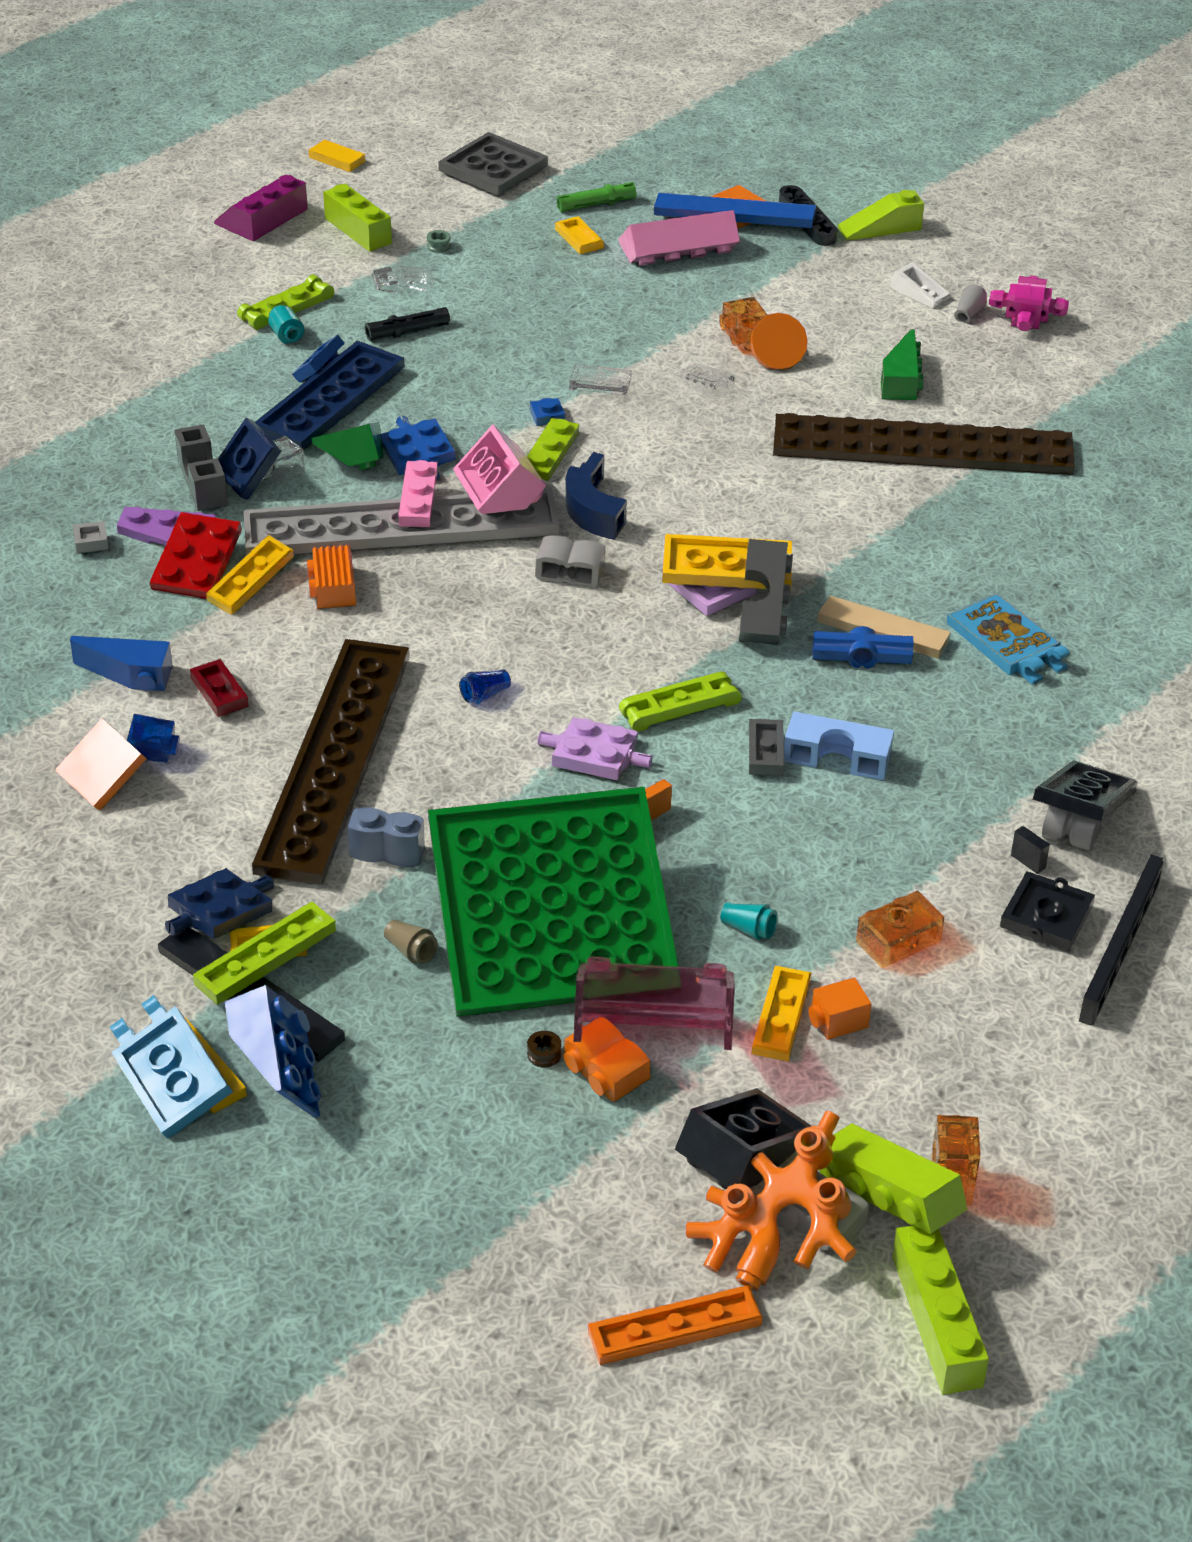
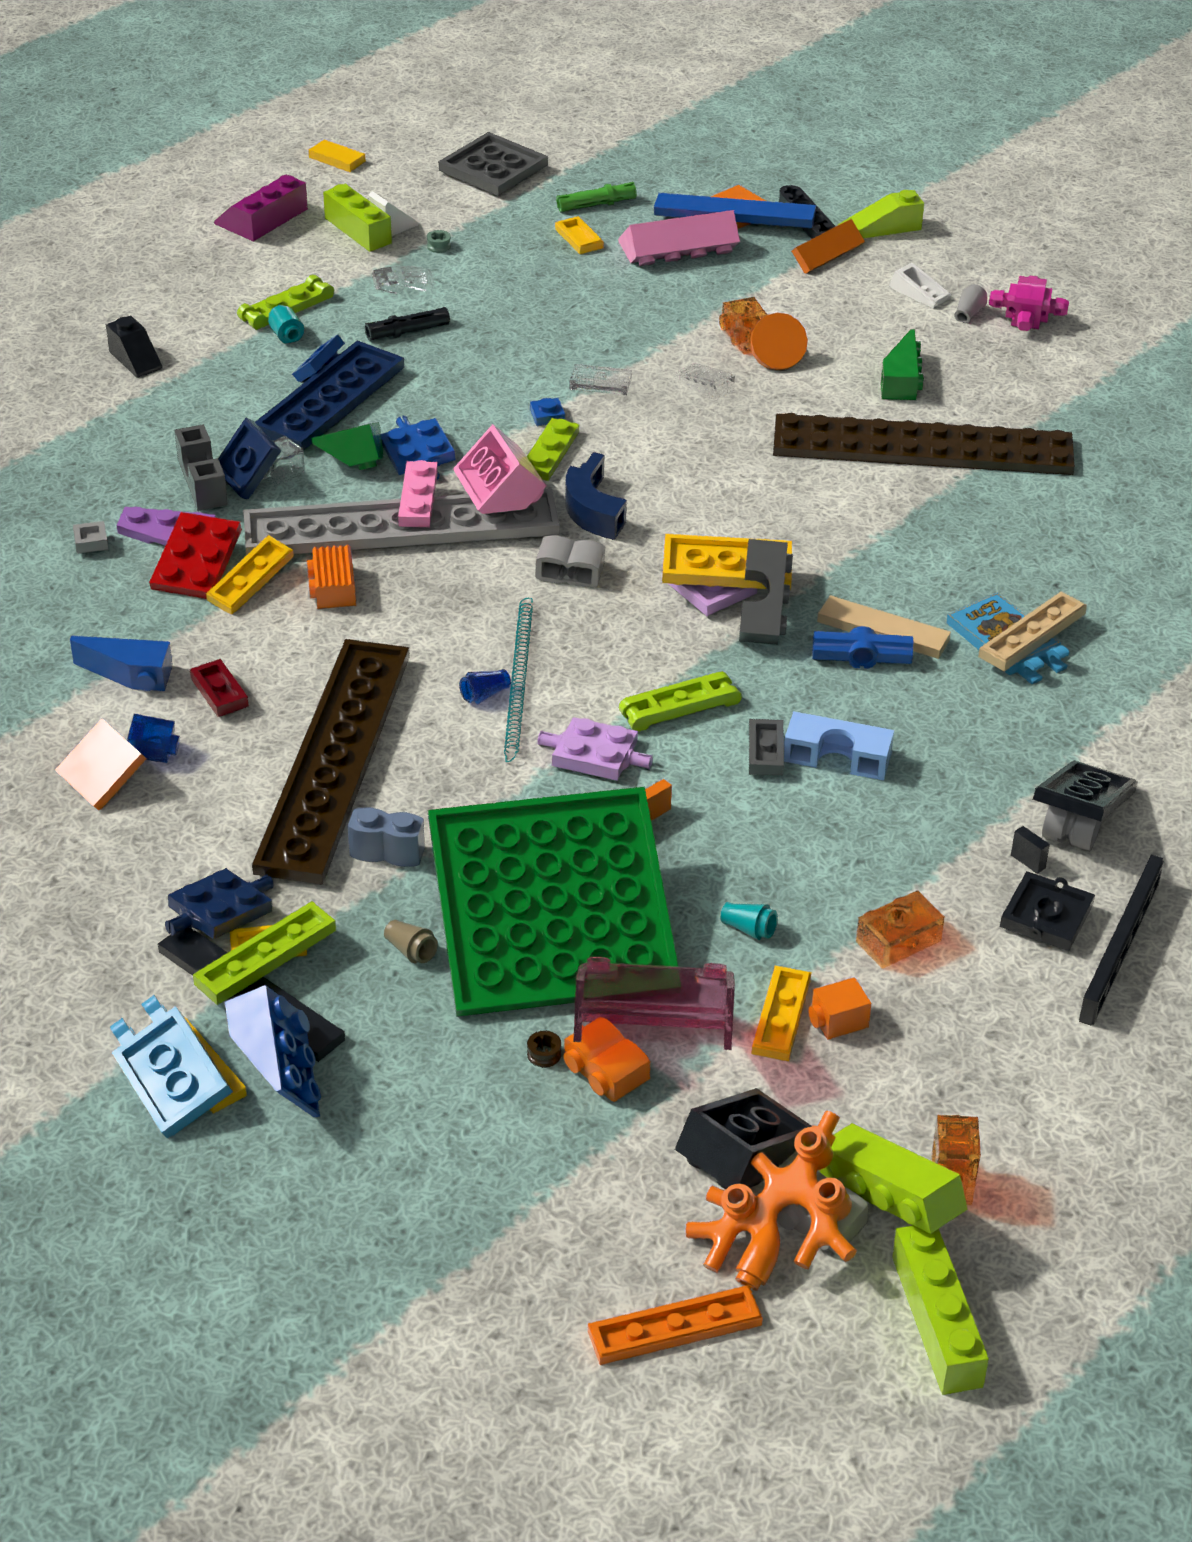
(132, 346): none -> black slope
(399, 220): none -> white slope
(512, 679): none -> teal piece
(828, 246): none -> orange tile
(1032, 631): none -> tan tile

